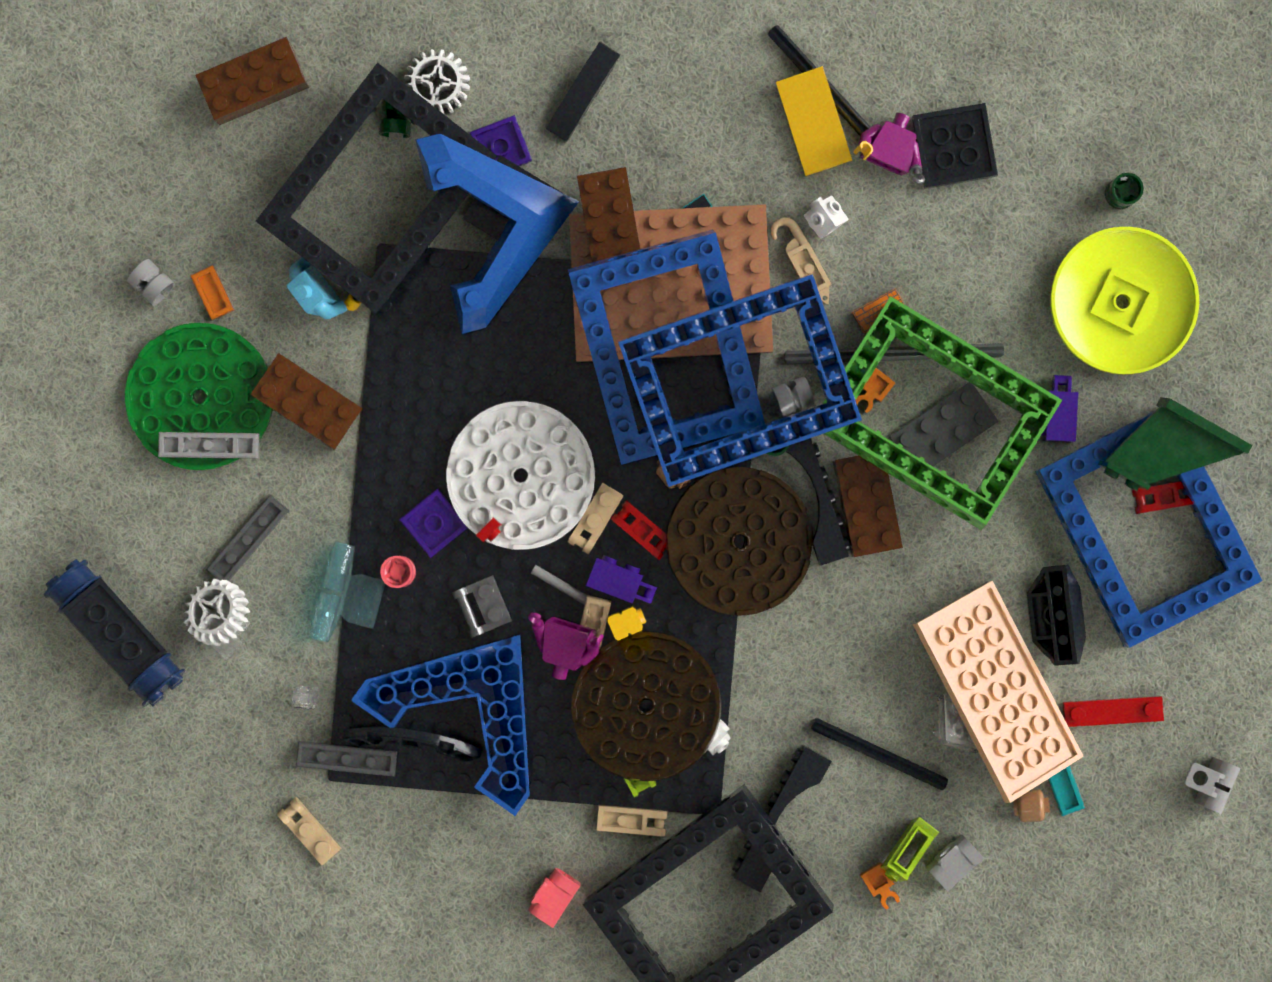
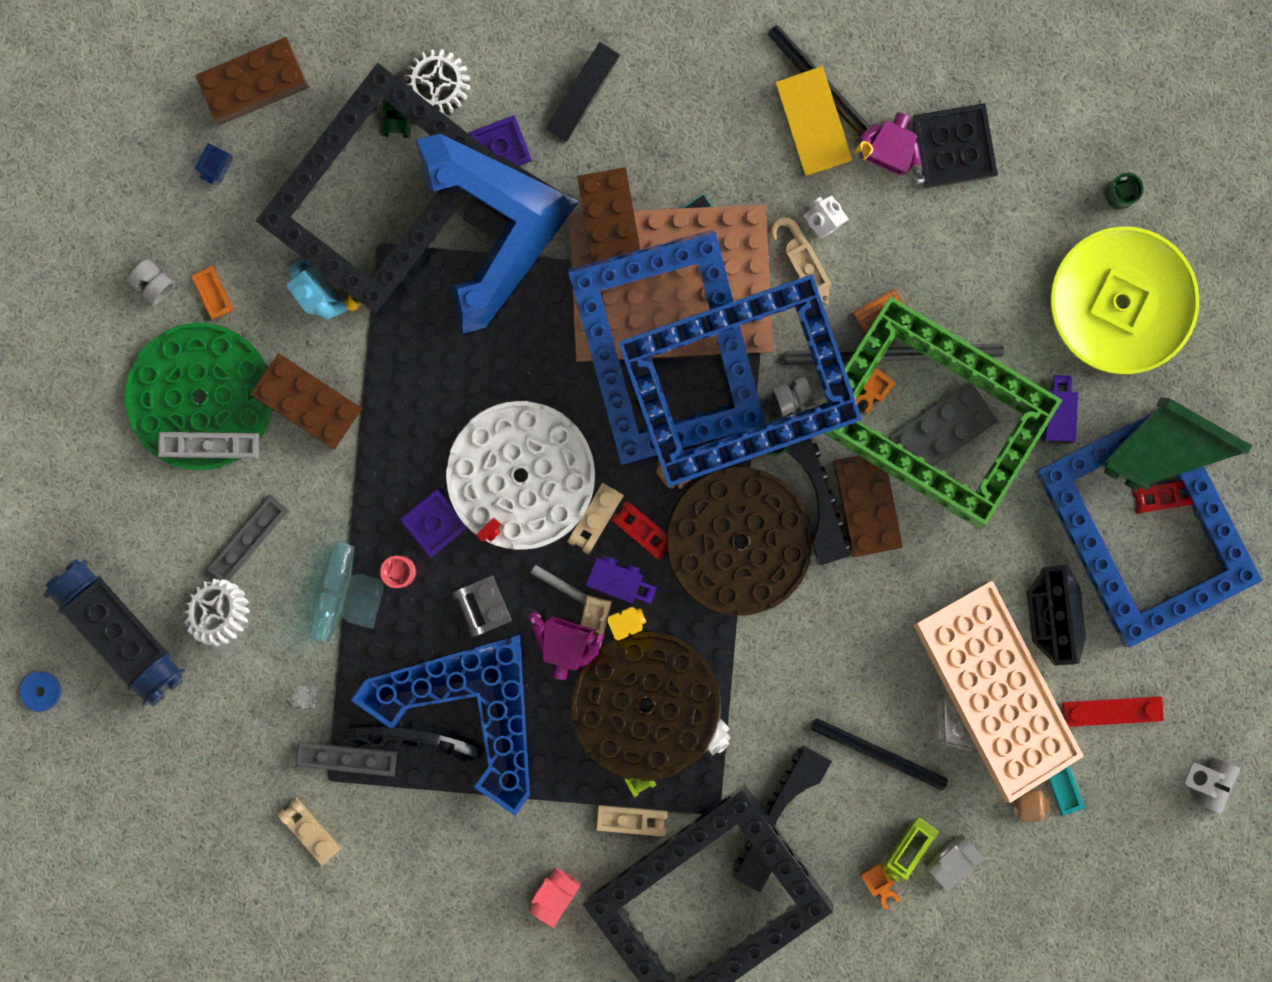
(29, 688): none -> blue piece
(213, 164): none -> clear blue brick

